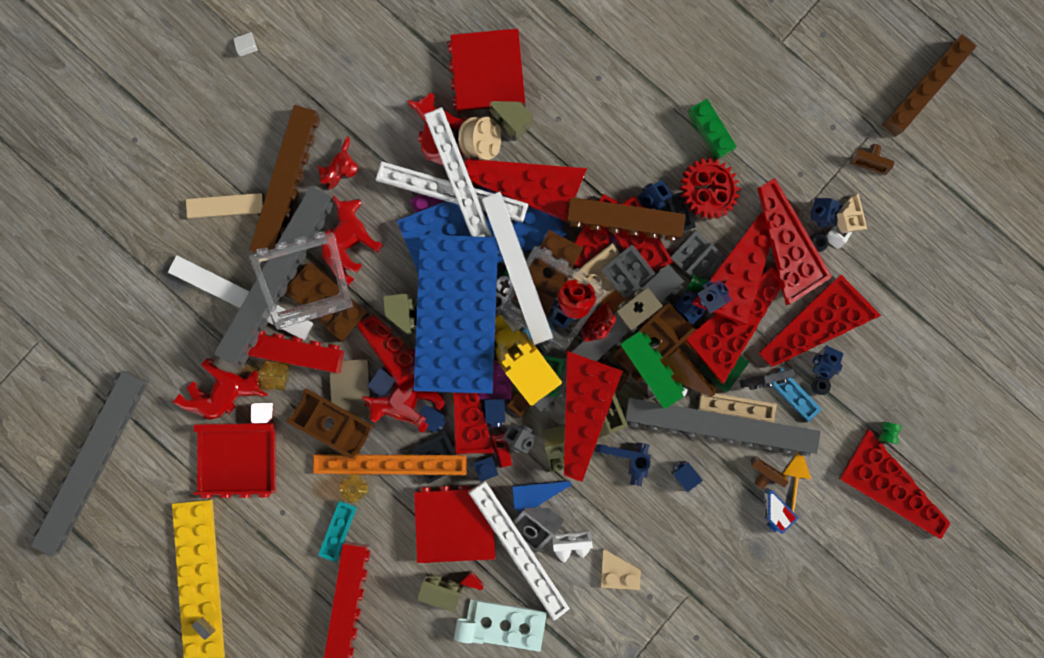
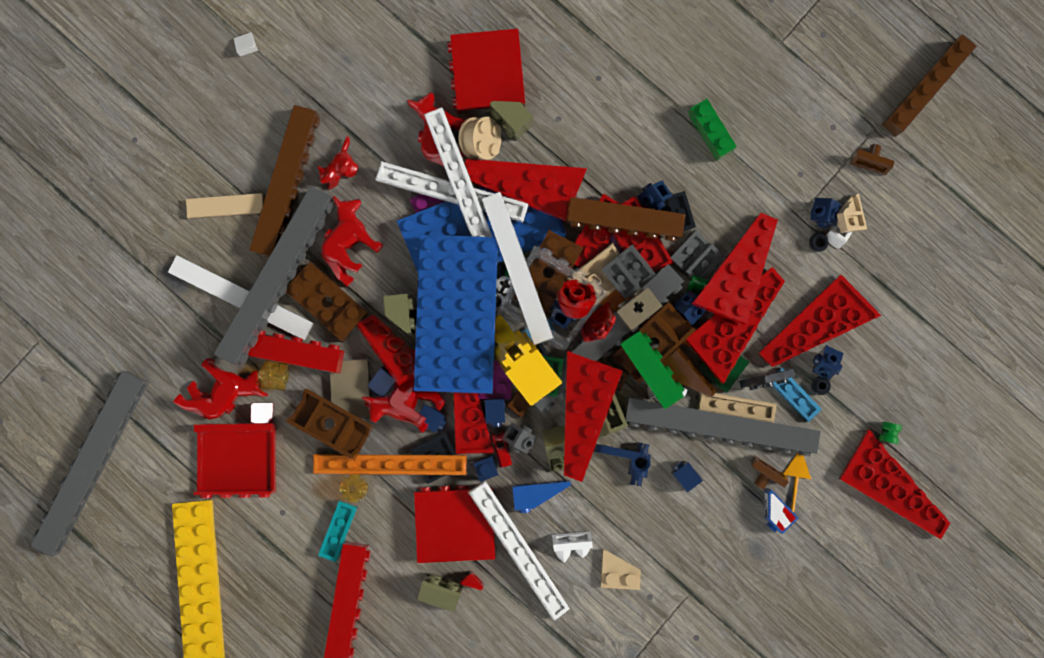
(203, 628): flat silver tile -> none
(310, 310): clear windscreen -> none
(471, 629): light aqua hinge -> none
(537, 526): flat silver slope -> none
(708, 171): red gear -> none
(714, 295): dark blue brick -> none
(794, 253): red wing -> none

